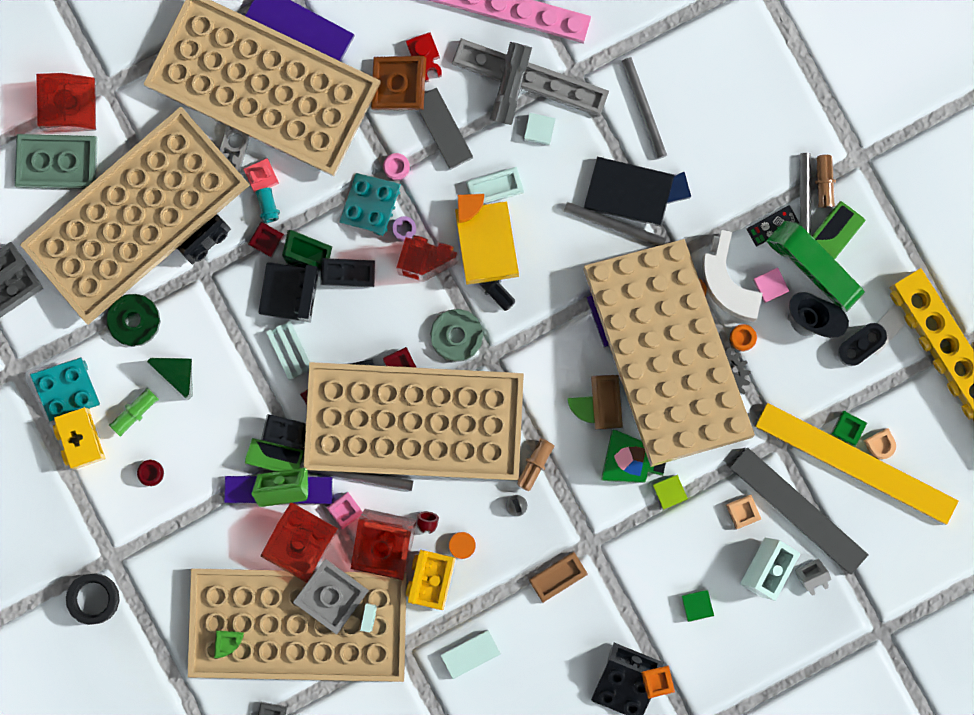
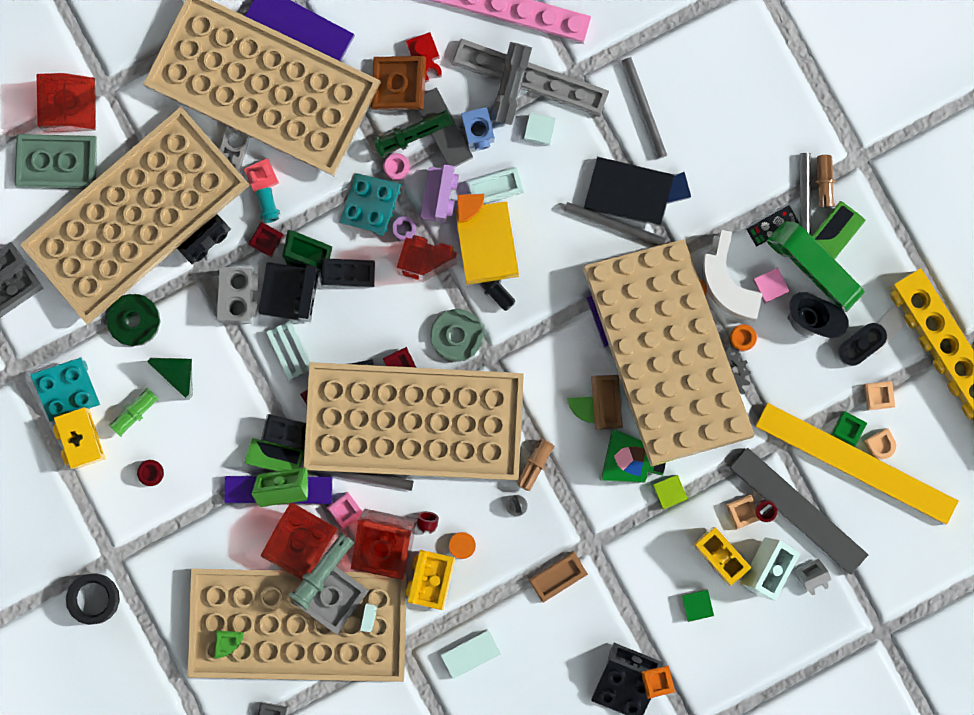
(228, 295): none -> light grey brick
(313, 581): none -> sand green pin
(402, 137): none -> dark green pin
(437, 193): none -> lavender bracket
(478, 117): none -> medium blue brick
(721, 556): none -> yellow brick
(768, 515): none -> dark red hinge
(879, 395): none -> light nougat tile

